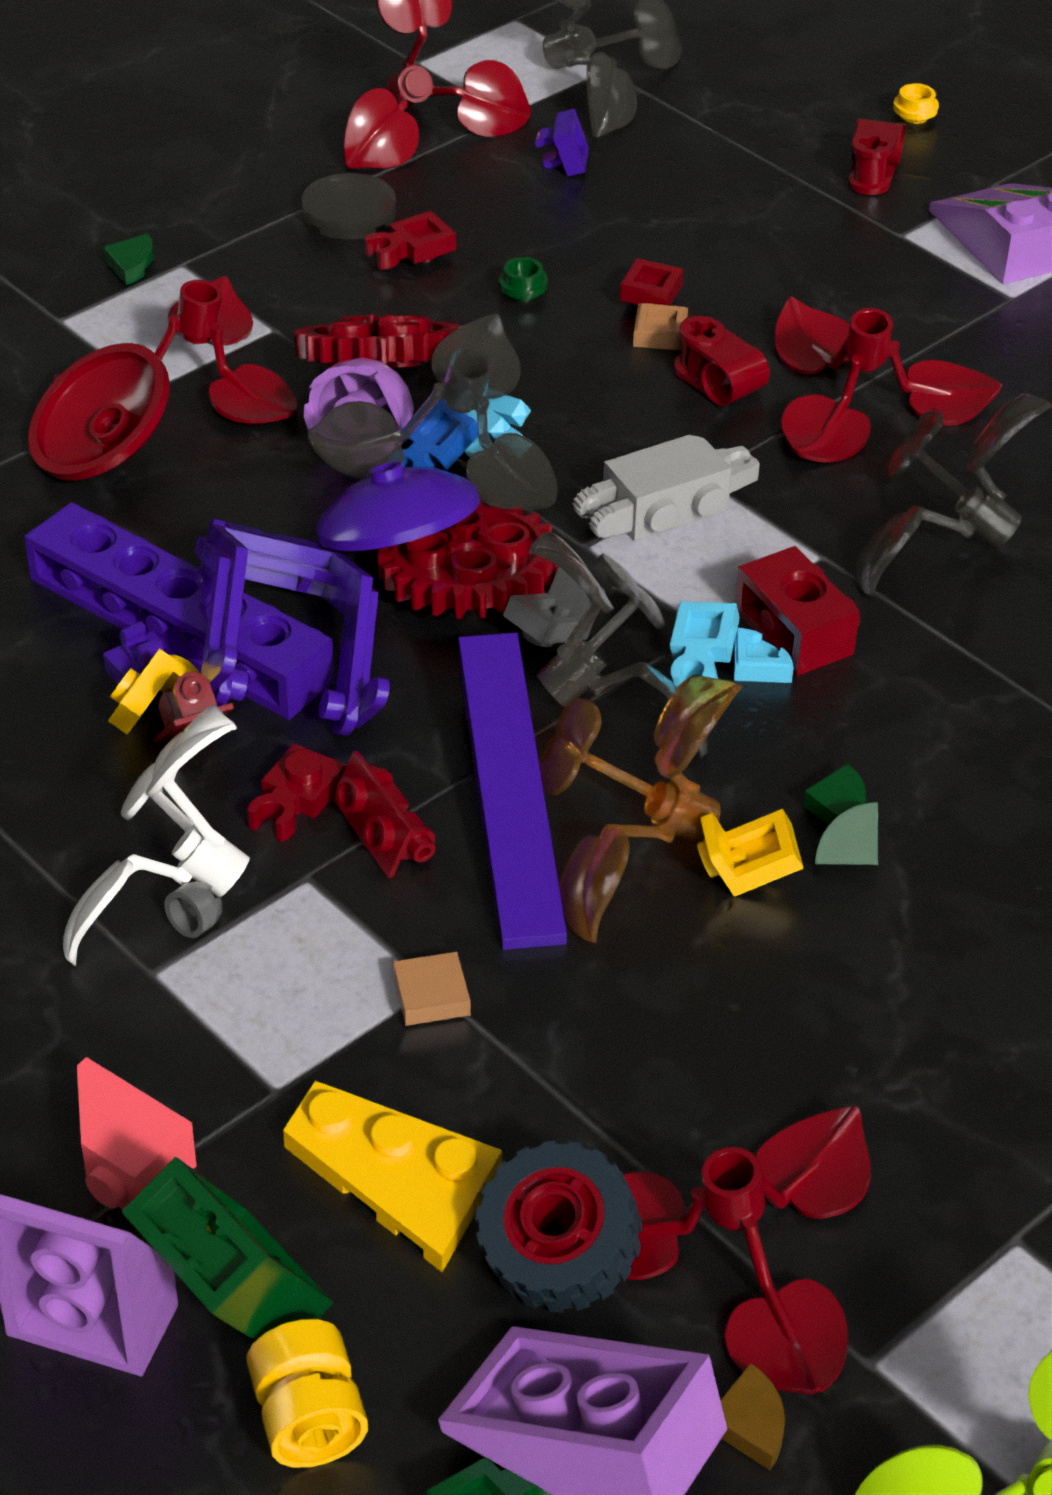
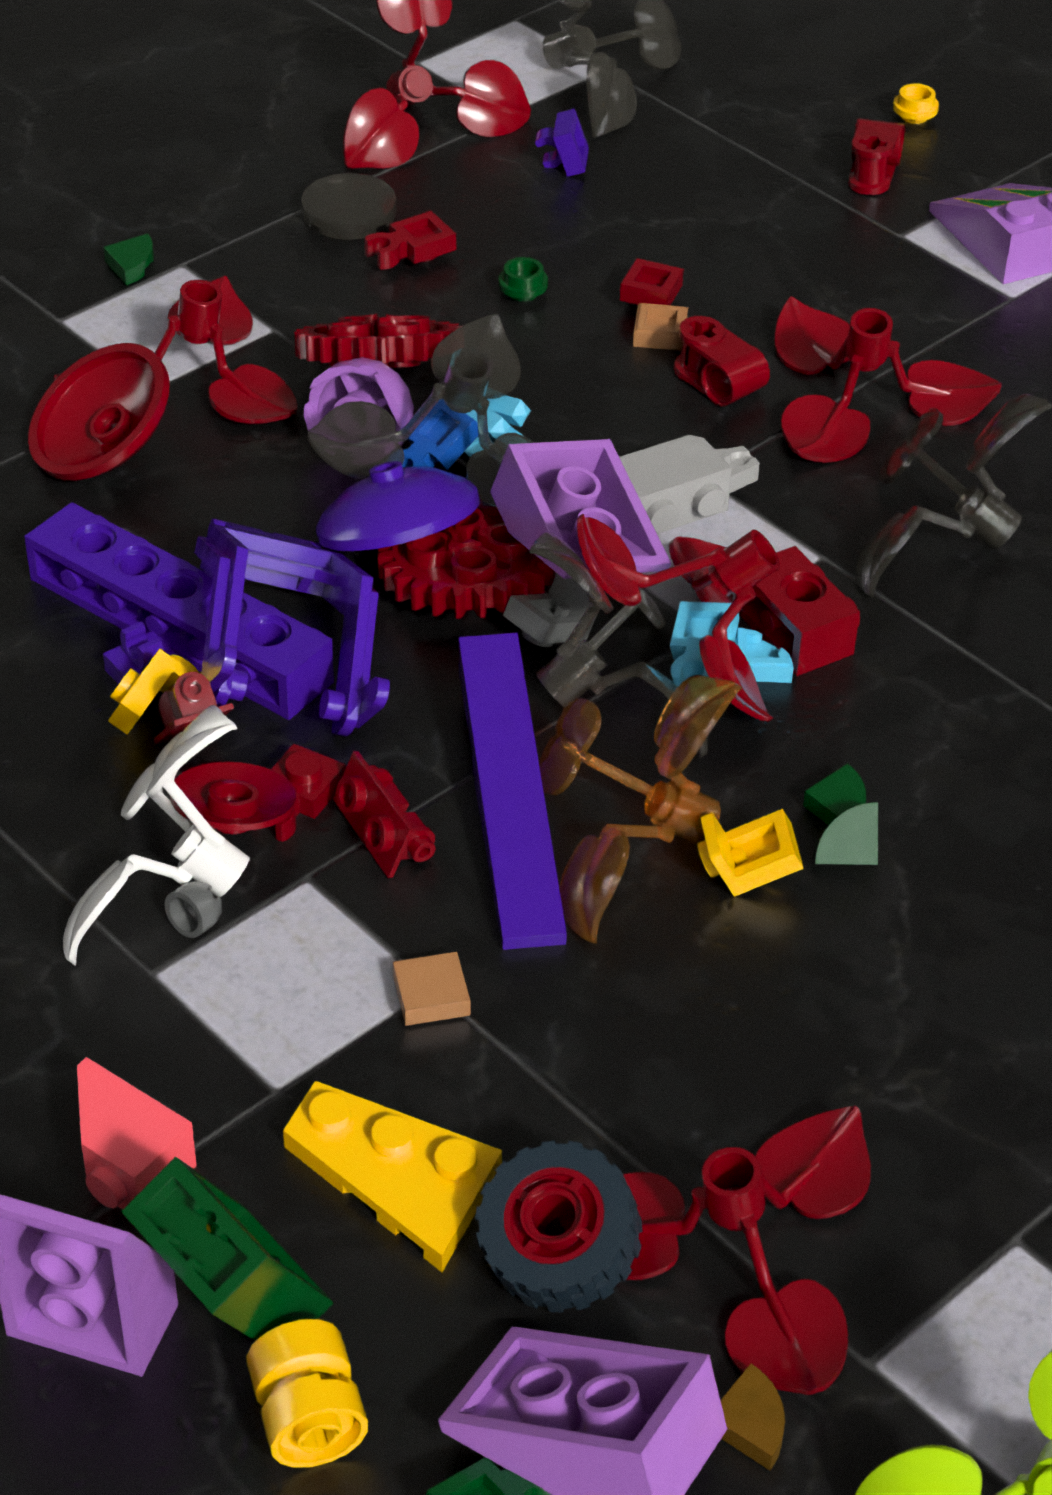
(237, 795): none -> dark red dish
(555, 482): none -> medium lavender slope
(713, 575): none -> dark red plant

